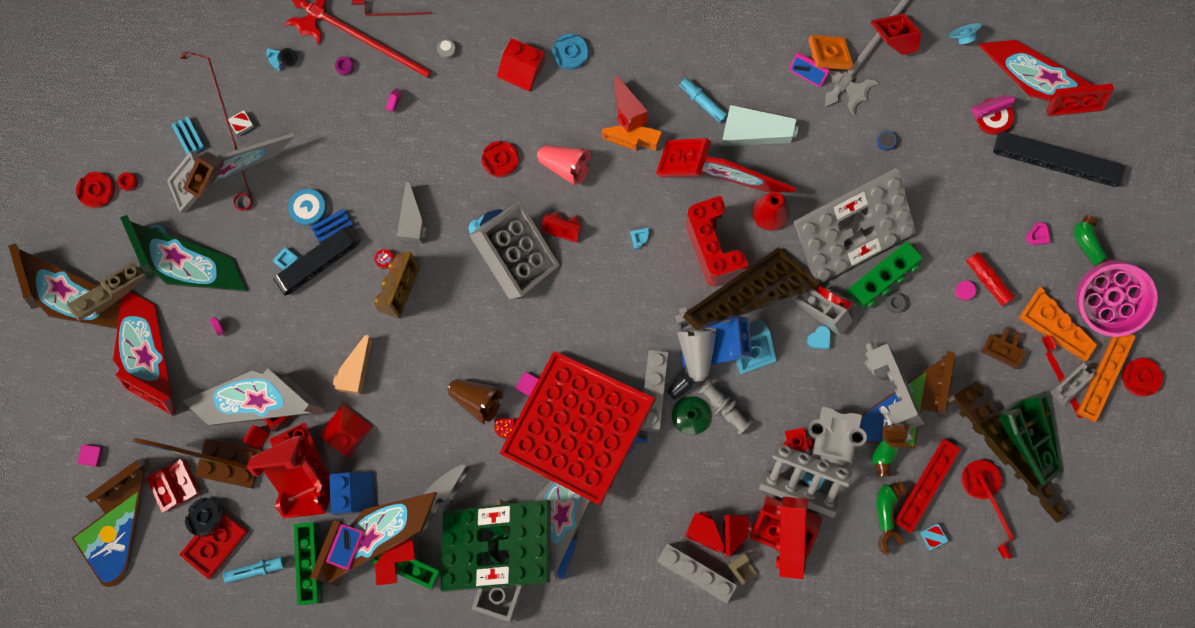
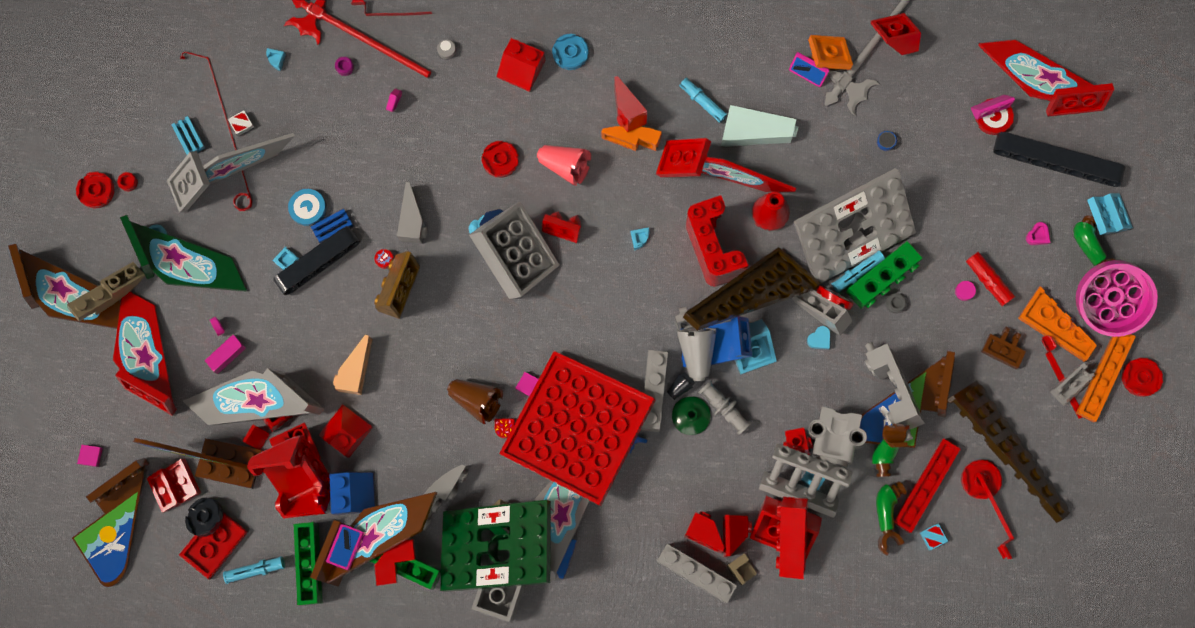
(203, 174): reddish brown slope -> none
(225, 354): none -> dark pink slope
(287, 57): black tile -> none
(839, 284): none -> medium azure pin
(966, 33): medium azure piece -> none
(1033, 432): dark green wedge -> none
(1110, 214): none -> medium azure slope

